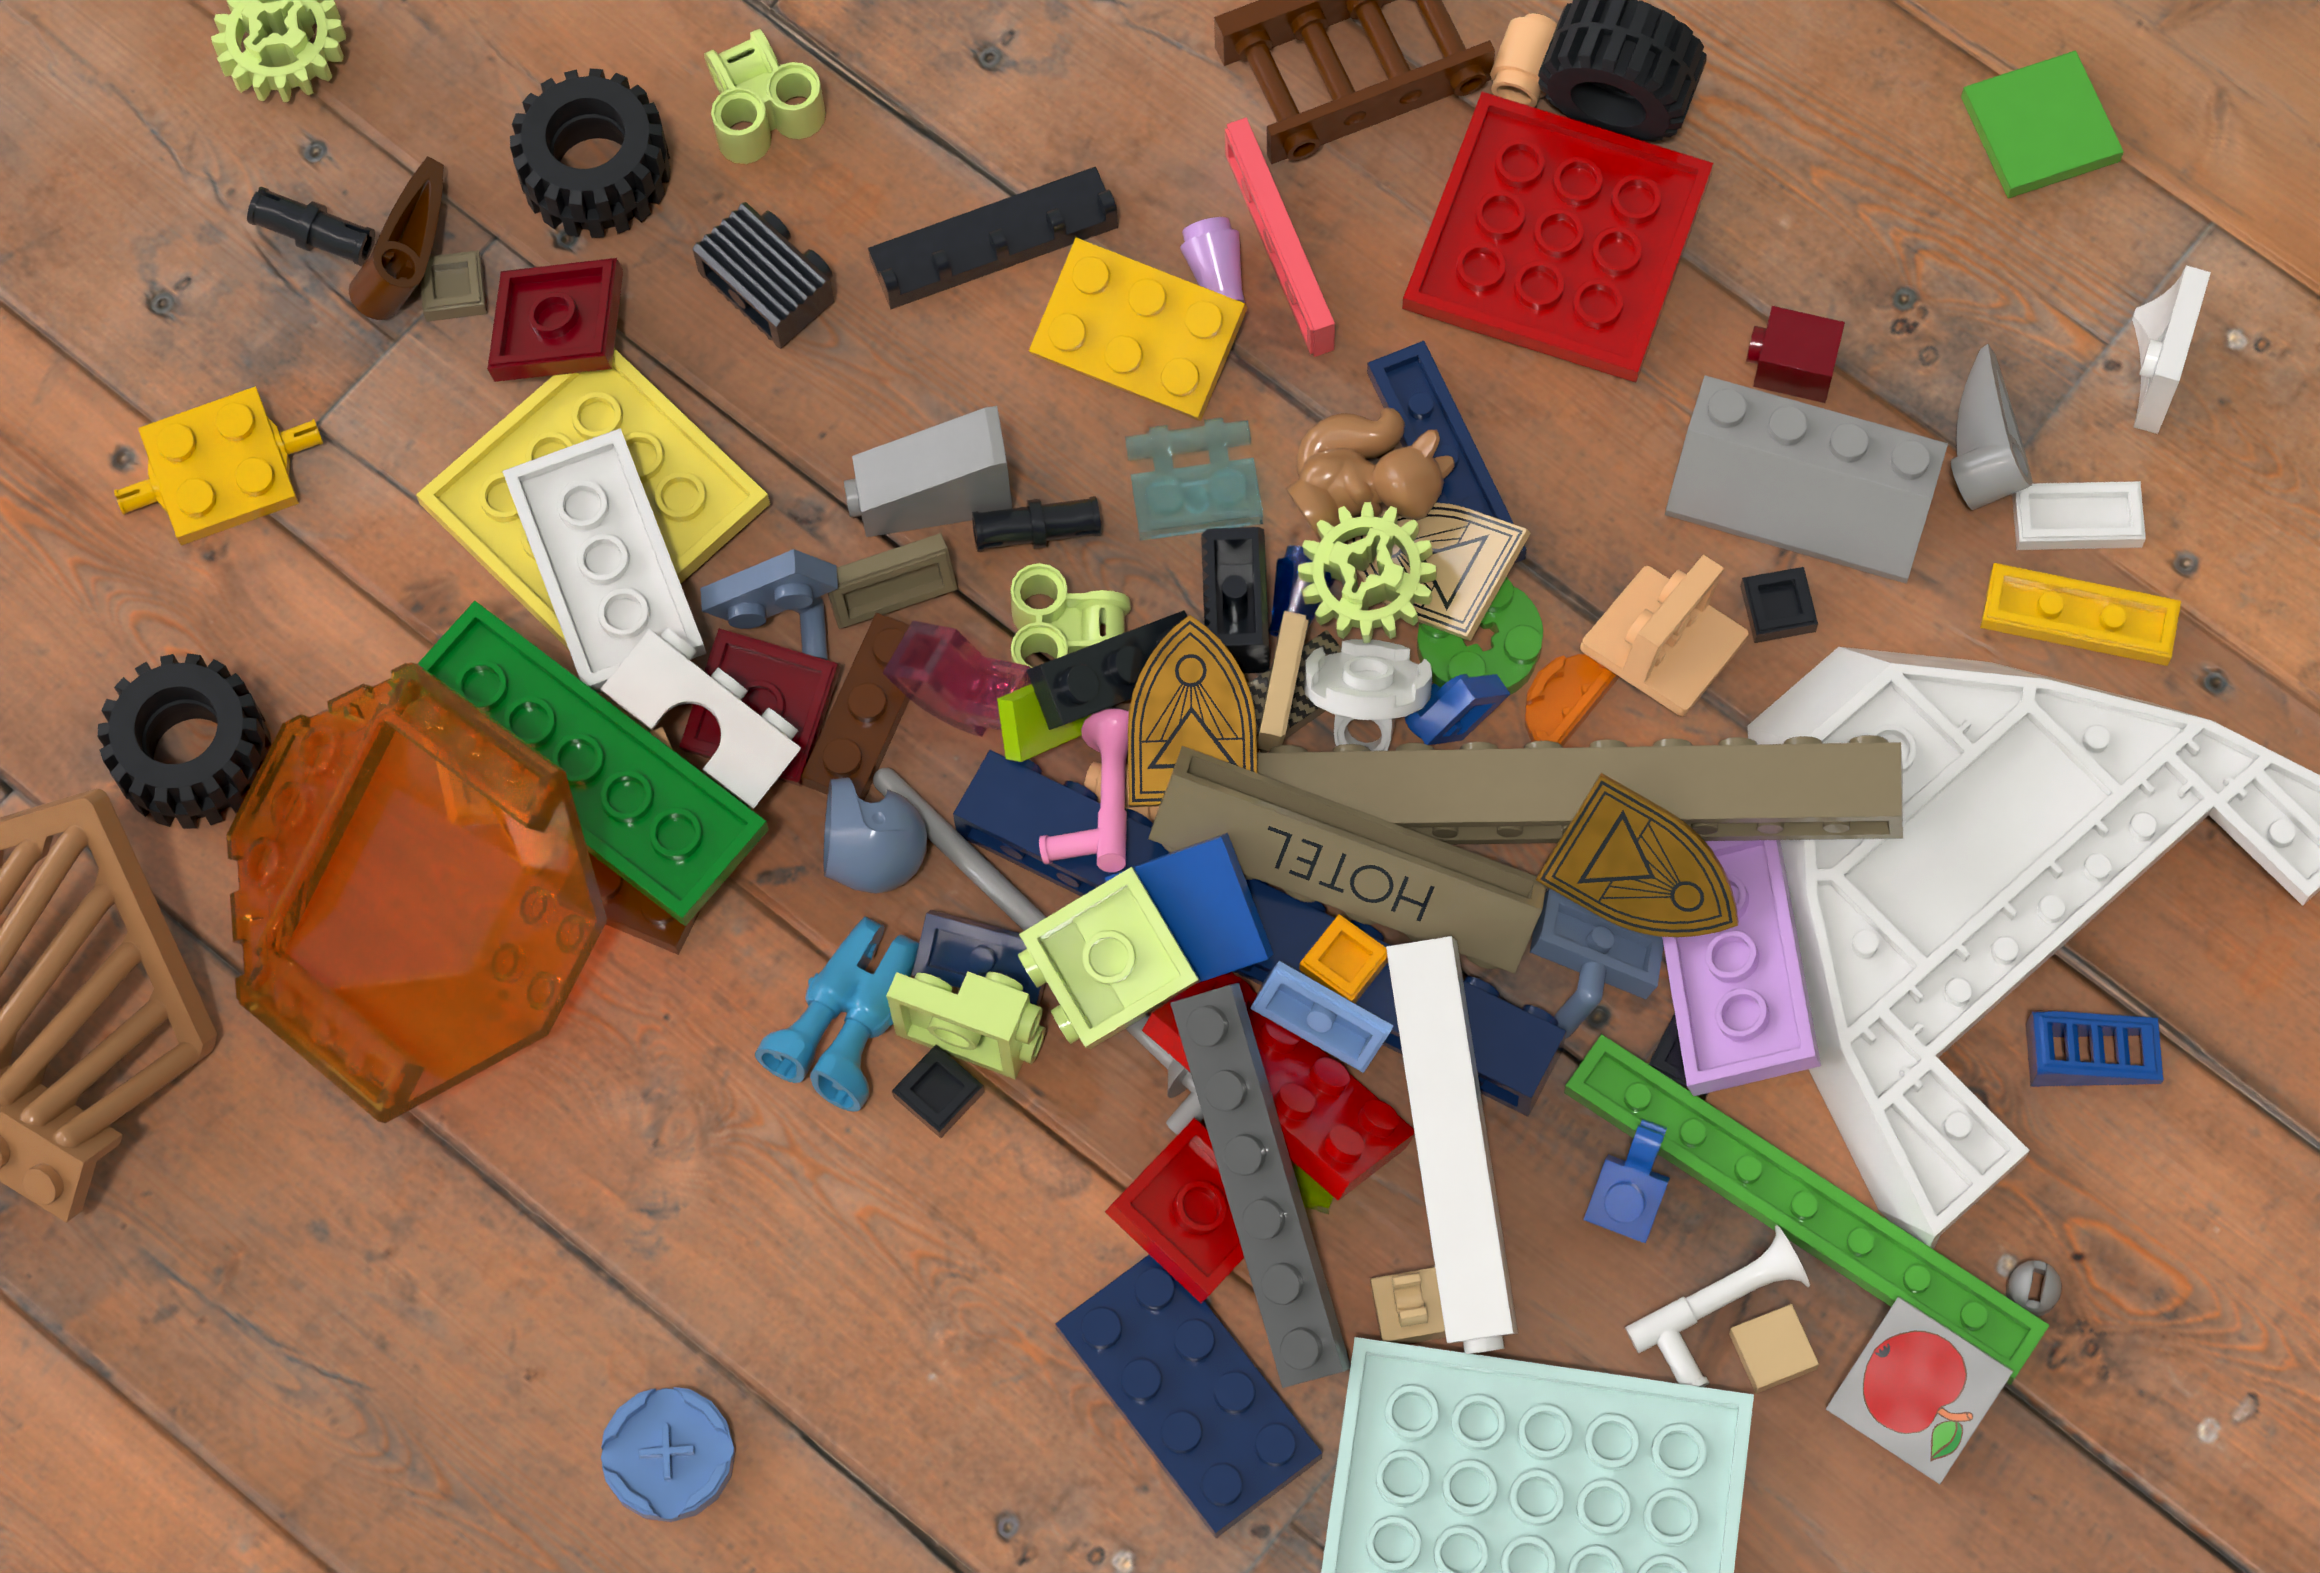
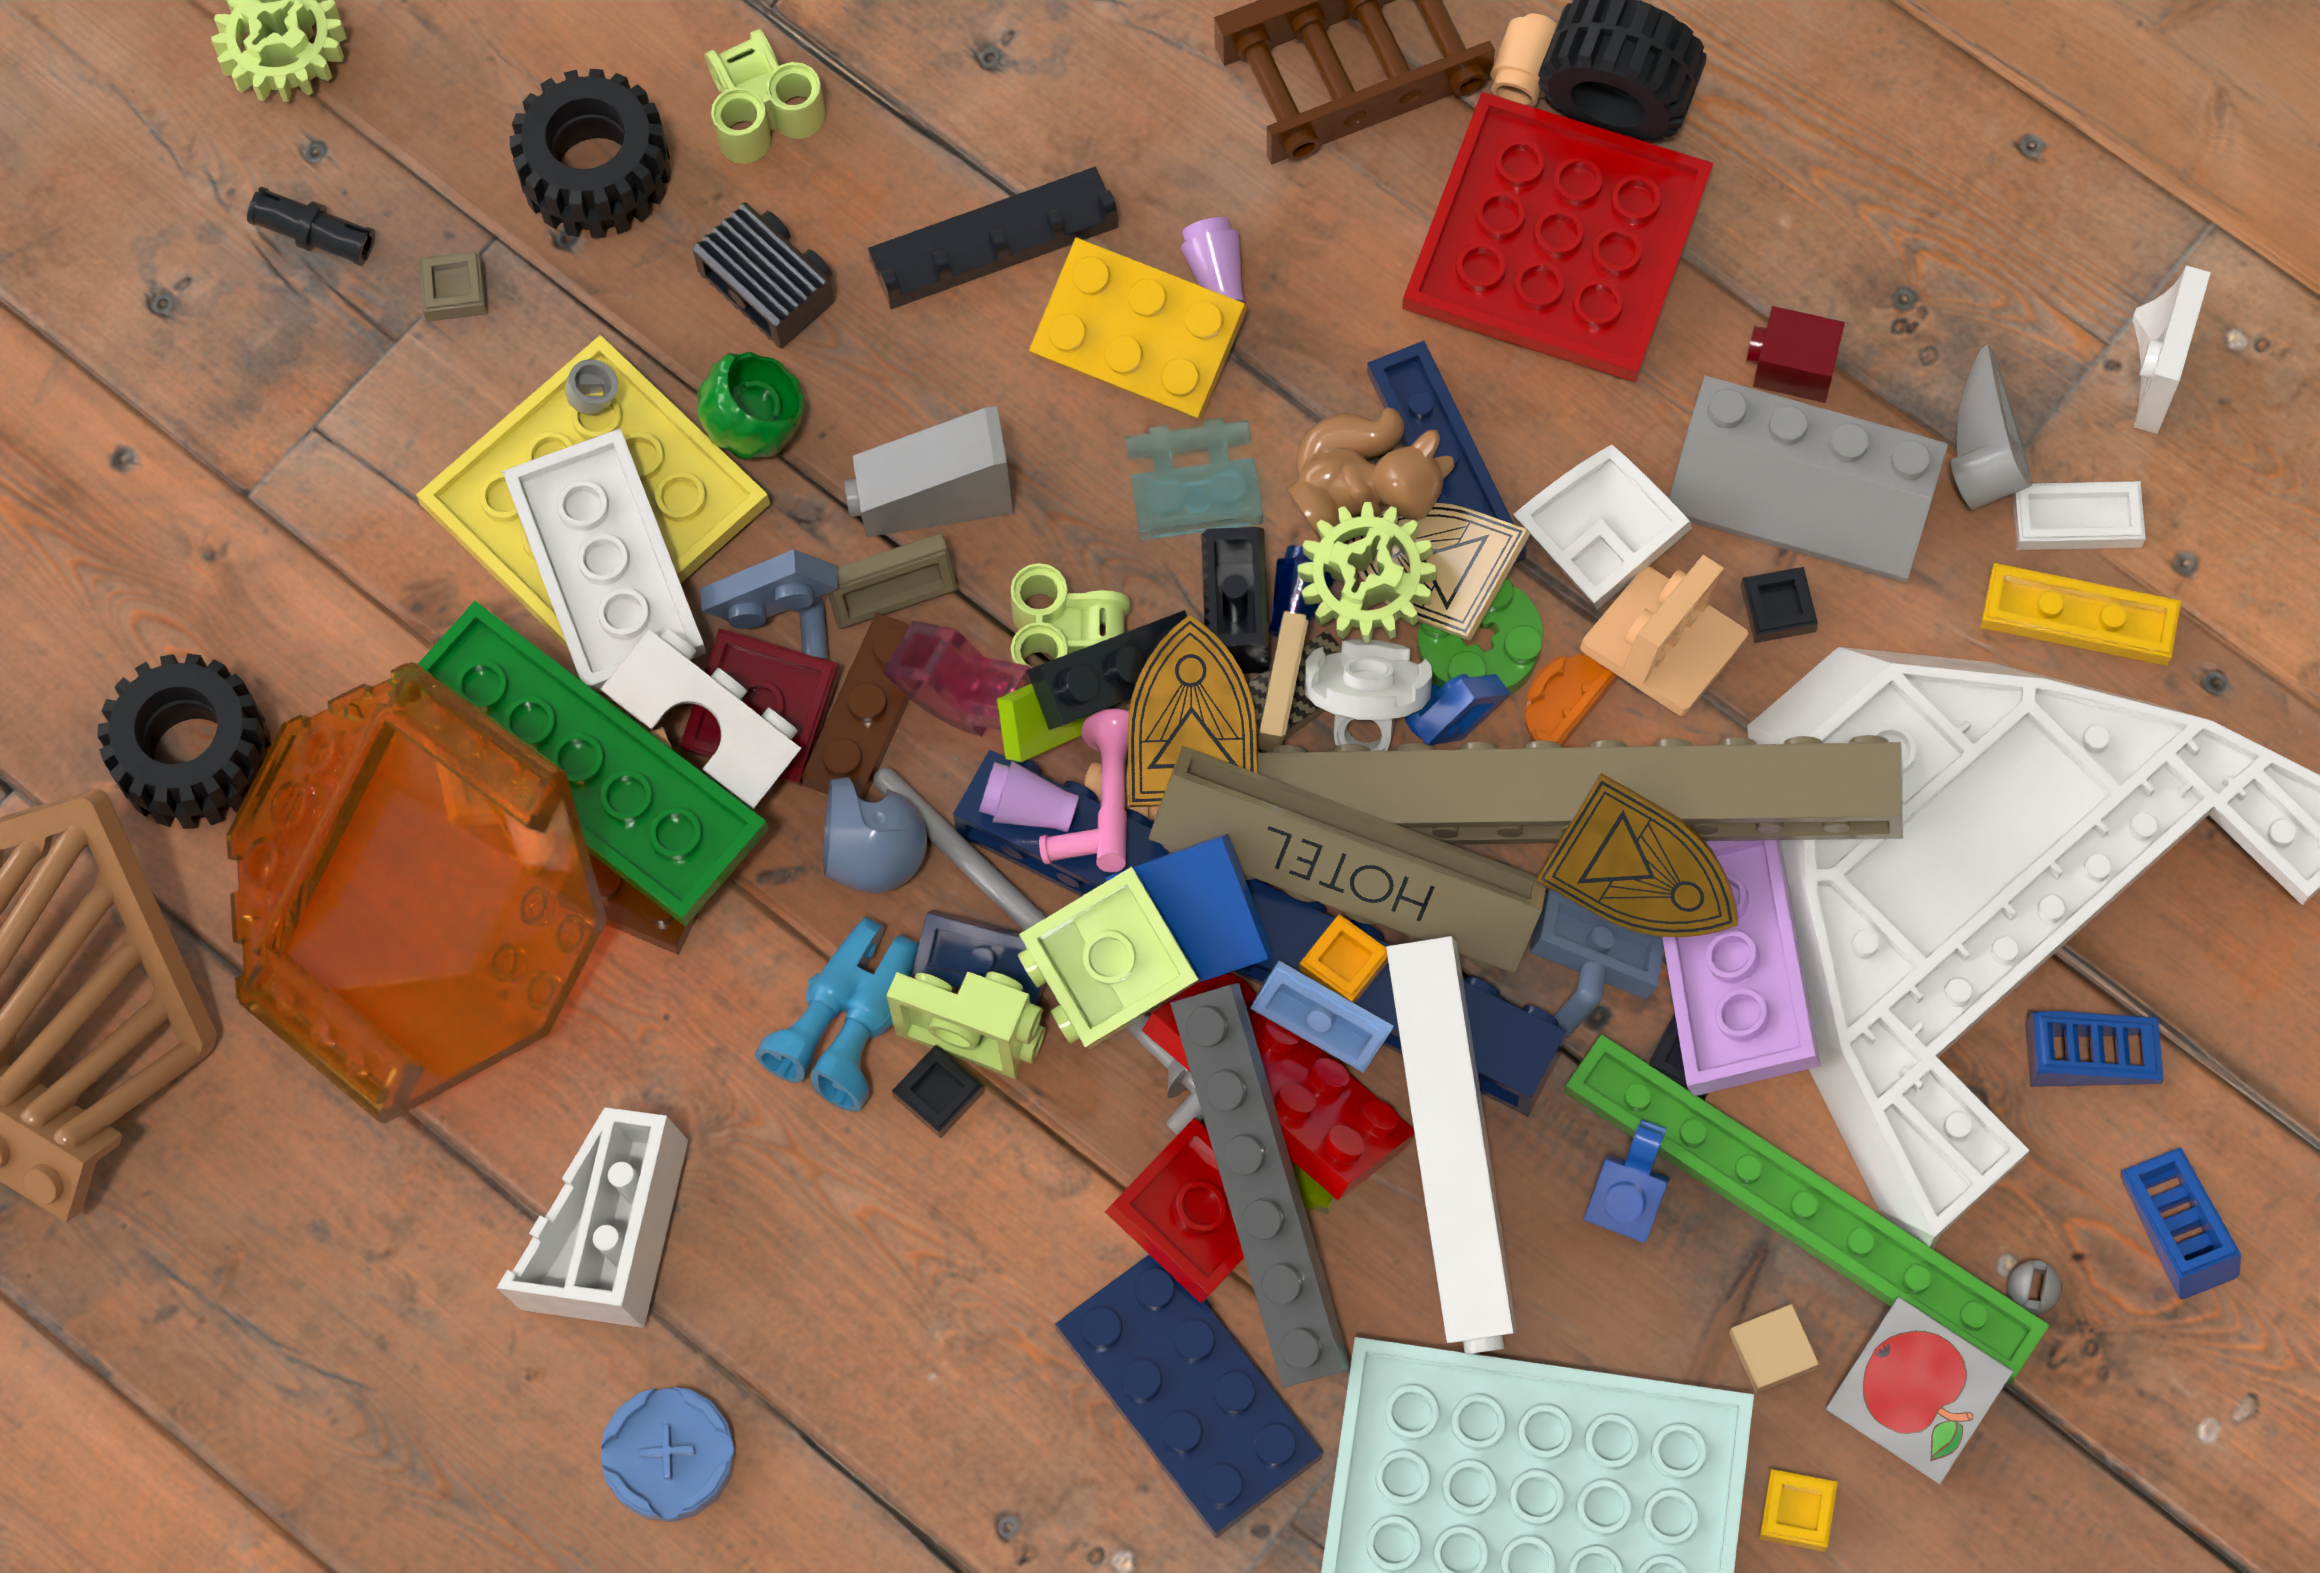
(218, 466): yellow plate -> none
(402, 246): reddish brown piece -> none
(555, 320): dark red tile -> none
(589, 378): none -> light grey hinge
(608, 1225): none -> white wedge
(750, 405): none -> green hair
(1026, 799): none -> lavender cone
(1036, 523): black pin -> none
(1279, 238): coral tile -> none
(1408, 1306): tan tile -> none
(1603, 524): none -> white plate
(1665, 1324): white piece -> none
(1798, 1510): none -> yellow tile
(2042, 124): bright green tile -> none
(2196, 1262): none -> blue slope

